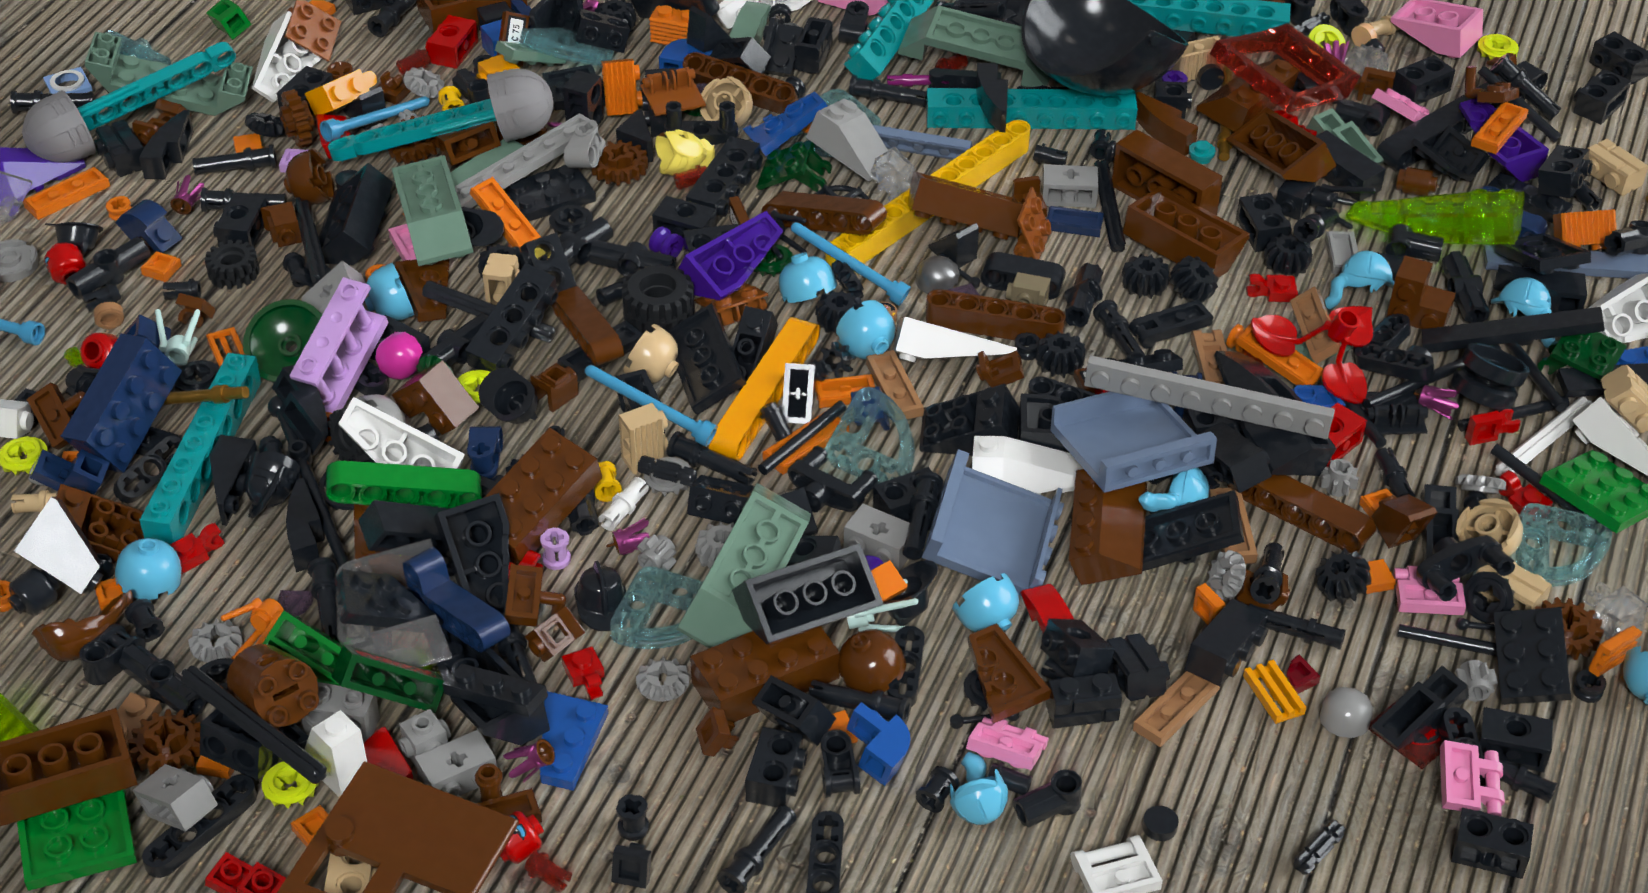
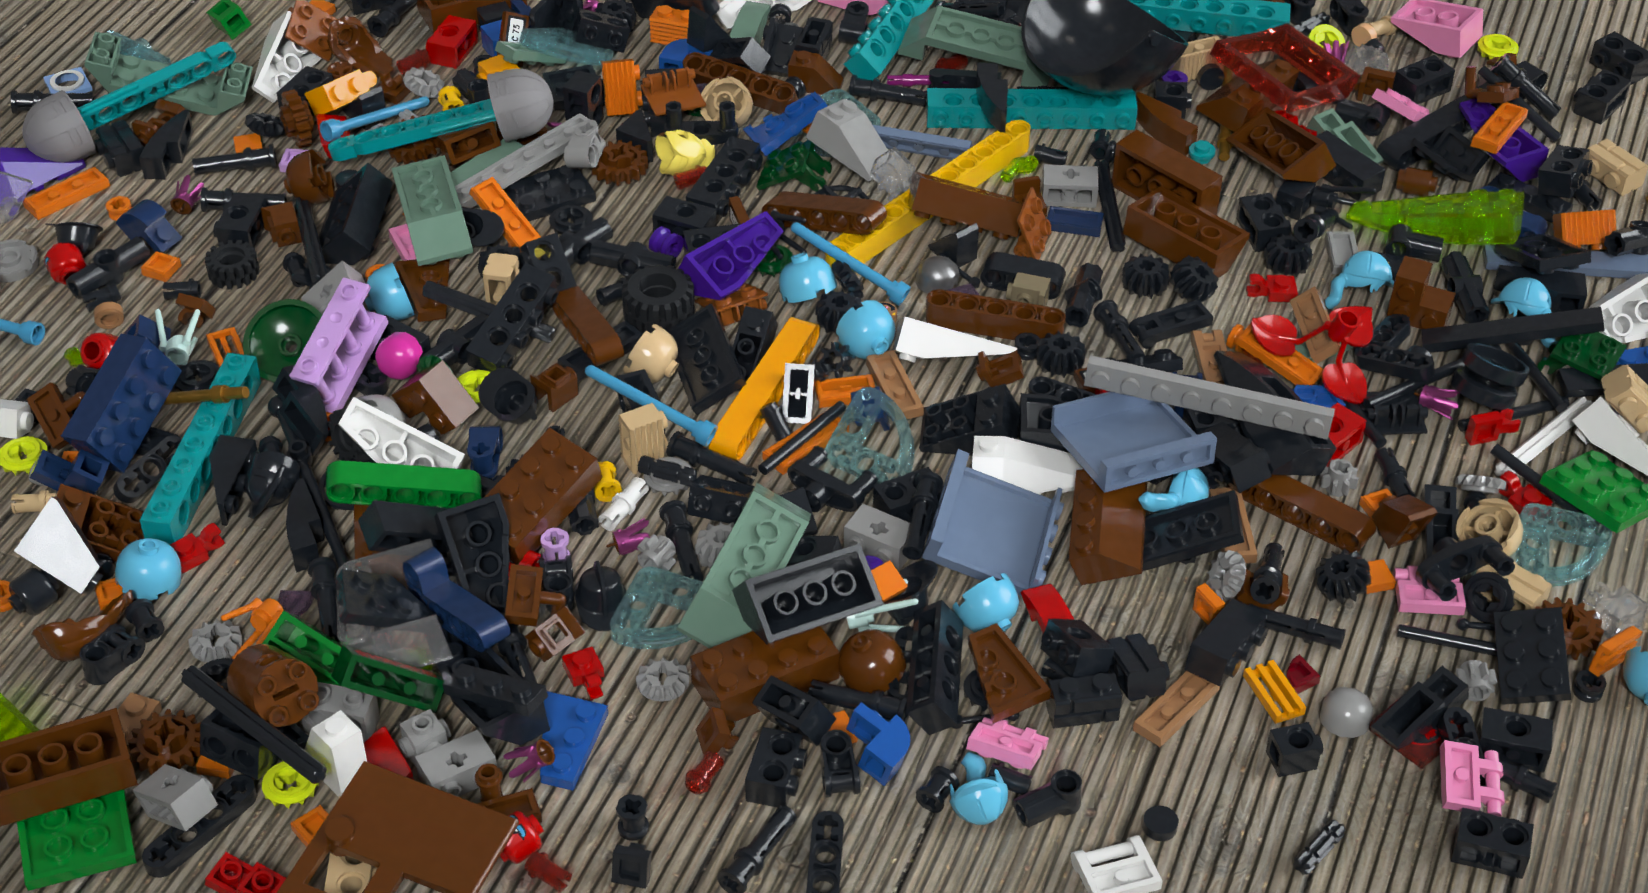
(161, 680): black piece -> none
(353, 44): none -> reddish brown hair
(558, 578): none -> black piece
(679, 531): none -> black pin
(699, 779): none -> clear red pin
(814, 72): none -> reddish brown slope
(935, 668): none -> black brick
(1019, 166): none -> clear neon green arm
(1294, 749): none -> black brick

